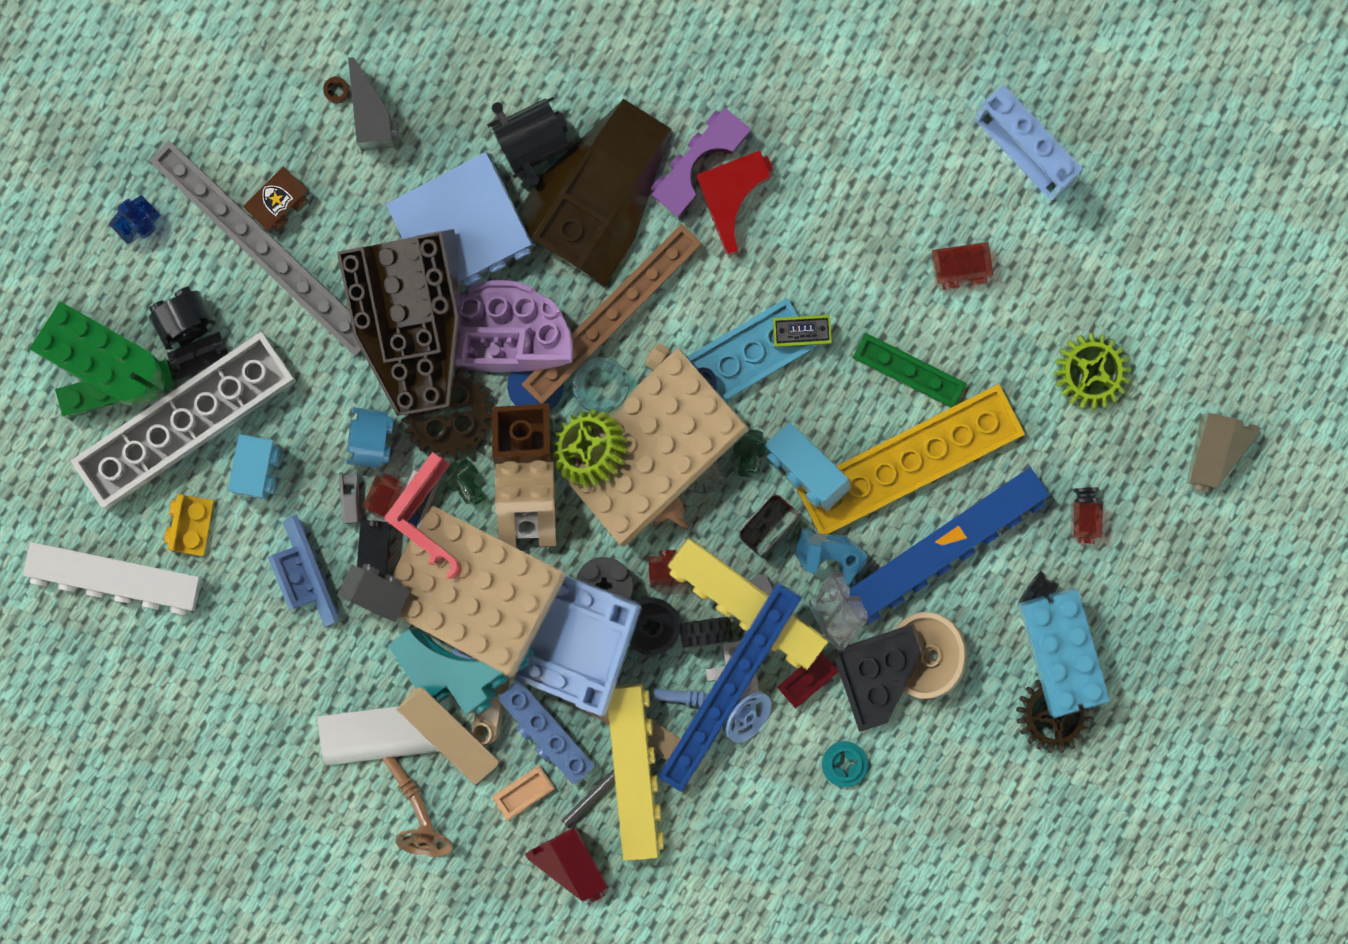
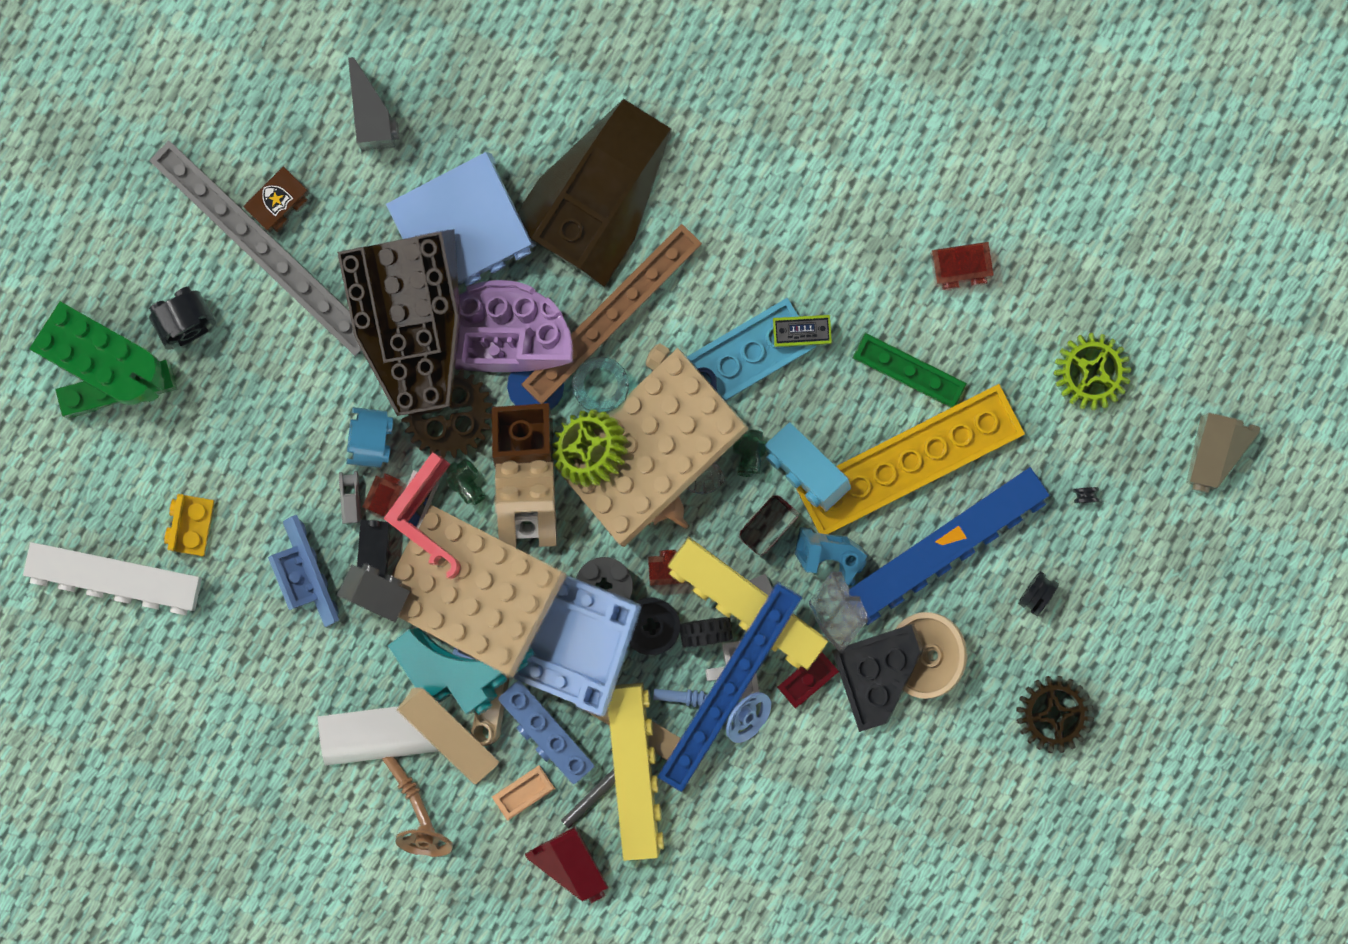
(134, 219): clear blue brick -> none
(183, 421): white brick -> none
(197, 355): black hinge -> none
(254, 467): medium azure brick -> none
(335, 98): reddish brown bush -> none
(530, 136): black container -> none
(722, 135): medium lavender arch -> none
(726, 189): red arch -> none
(856, 771): teal gear -> none
(1027, 142): light blue window -> none
(1063, 652): medium azure piece -> none
(1086, 522): clear red brick -> none

